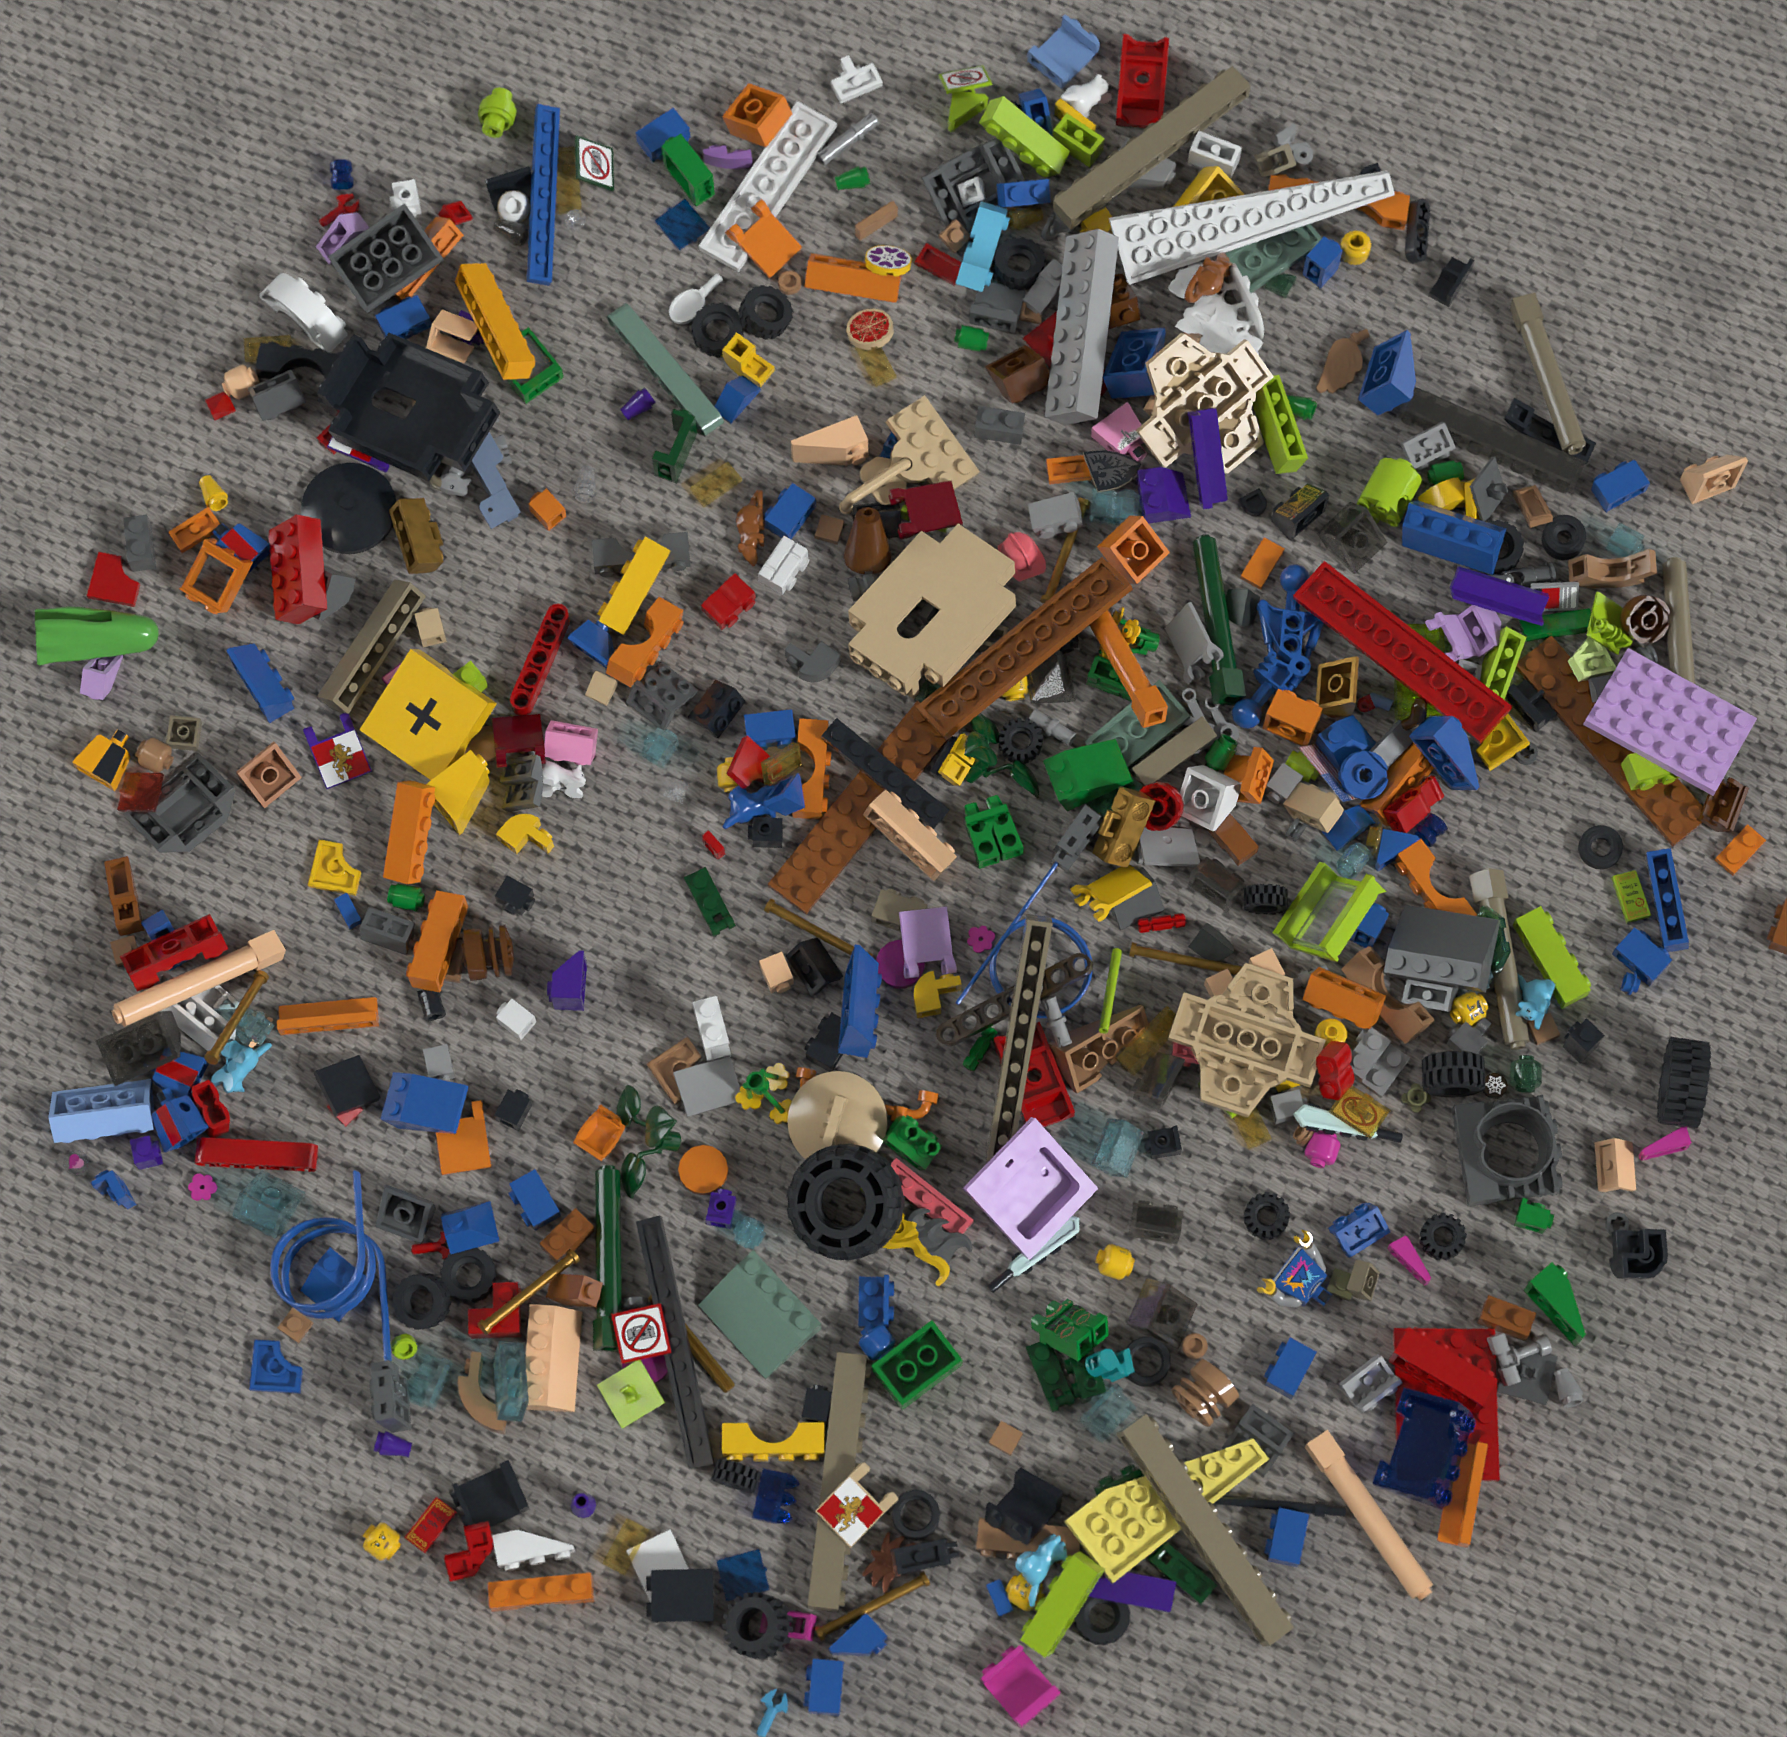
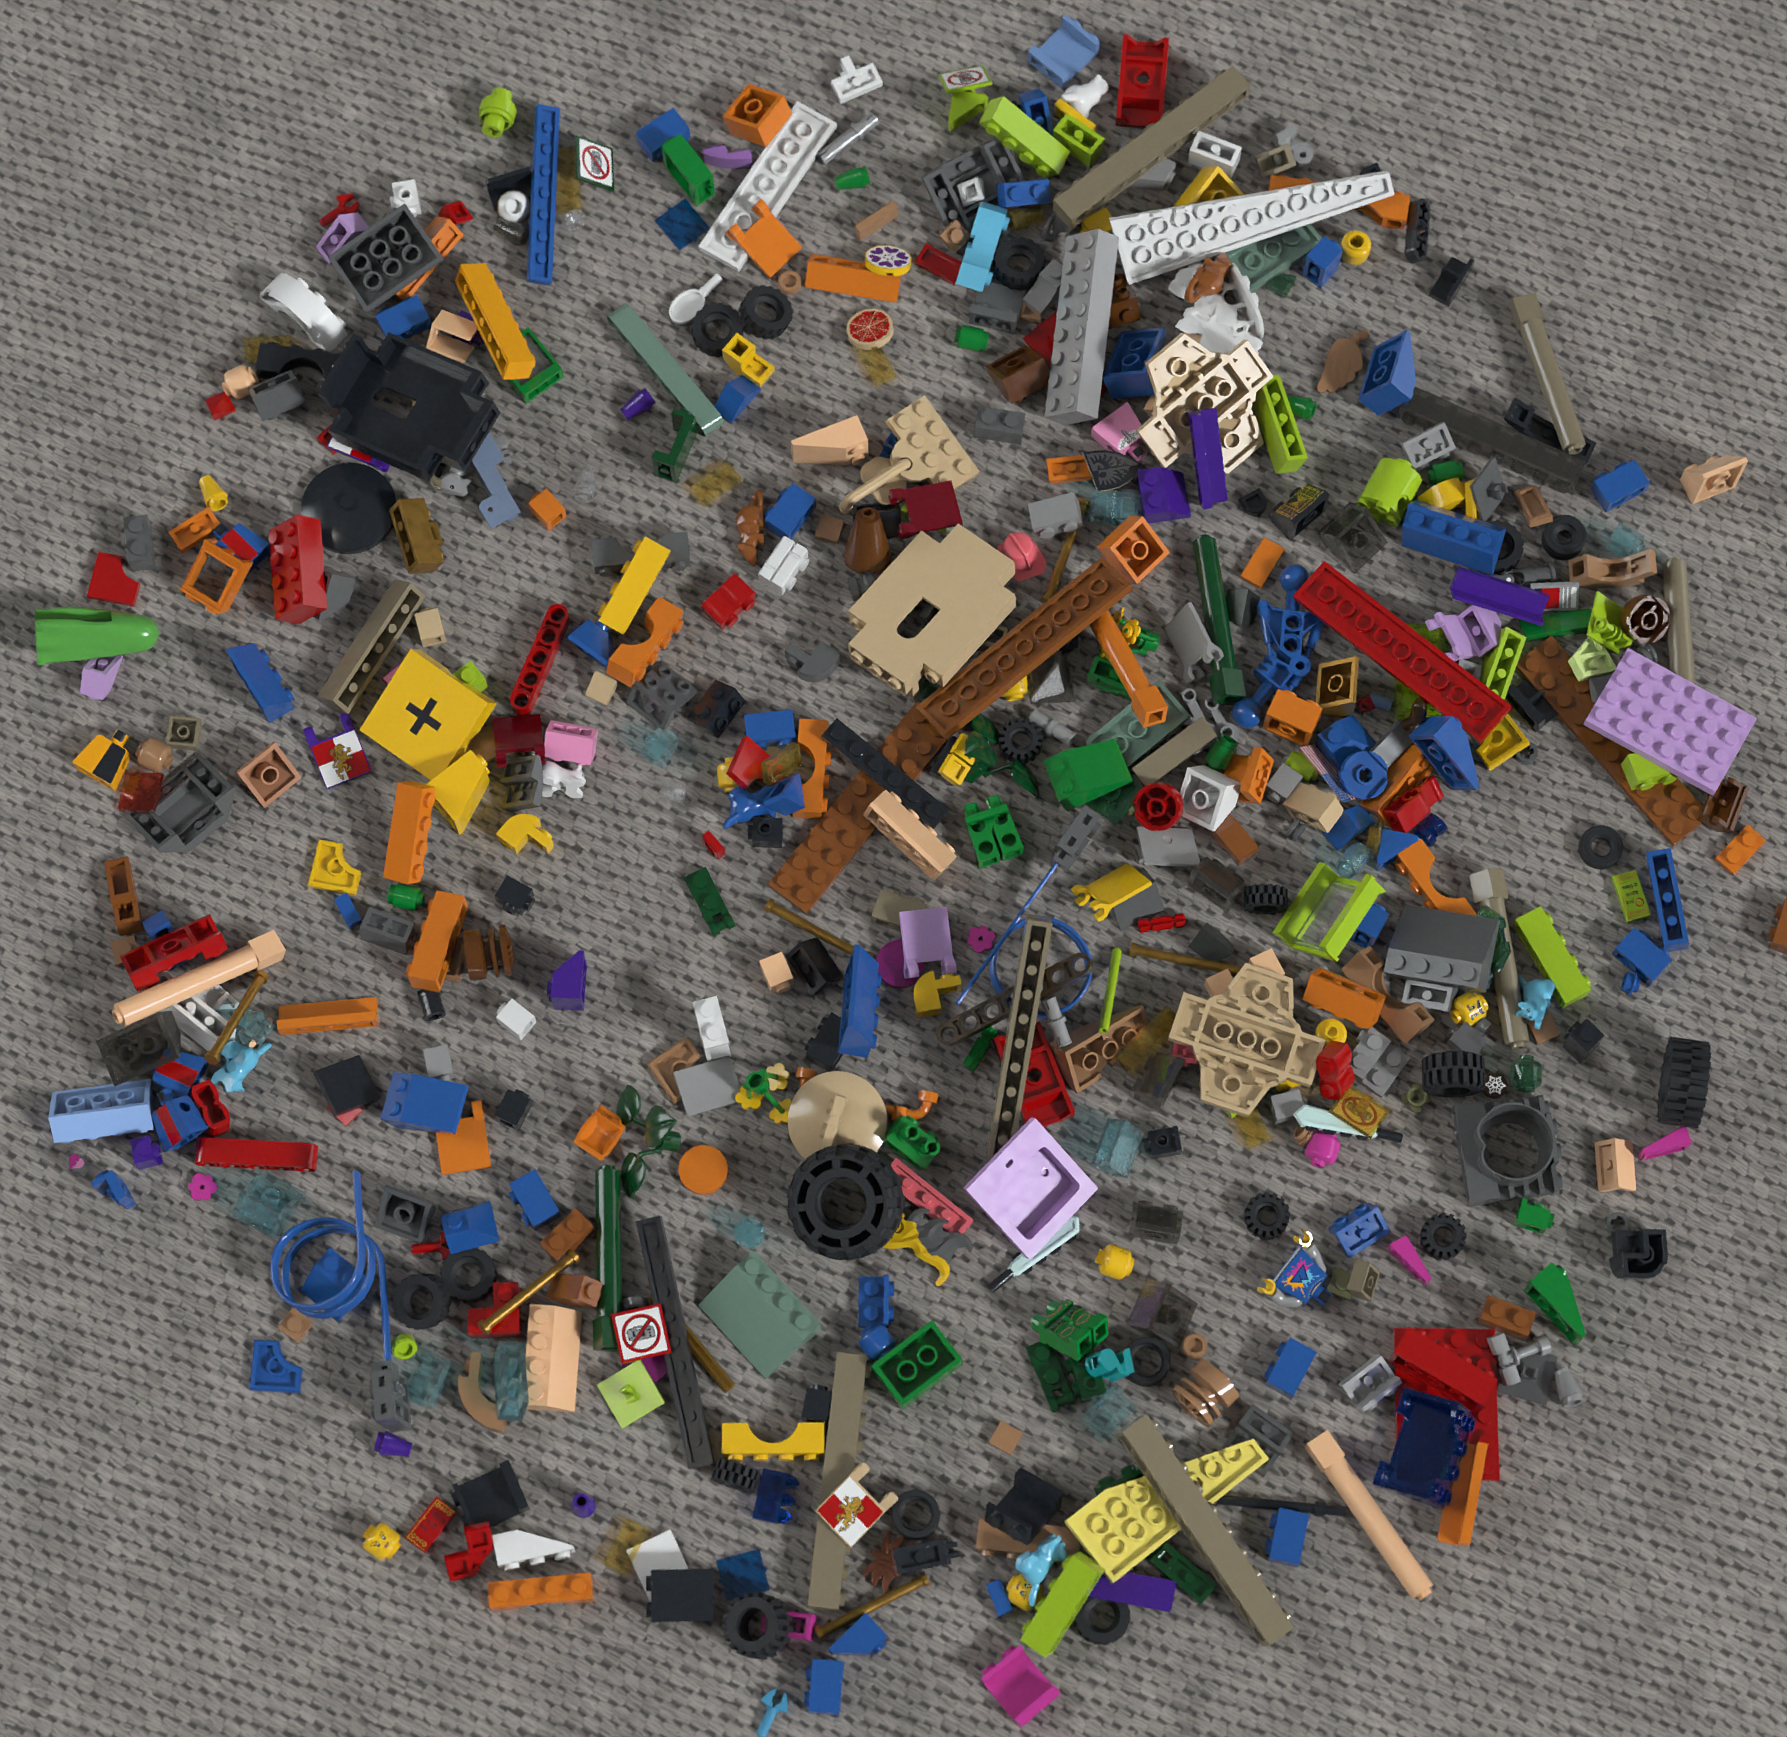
(341, 174): clear blue wheel -> none
(724, 1217): dark purple brick -> none
(1123, 827): pearl gold piece -> none

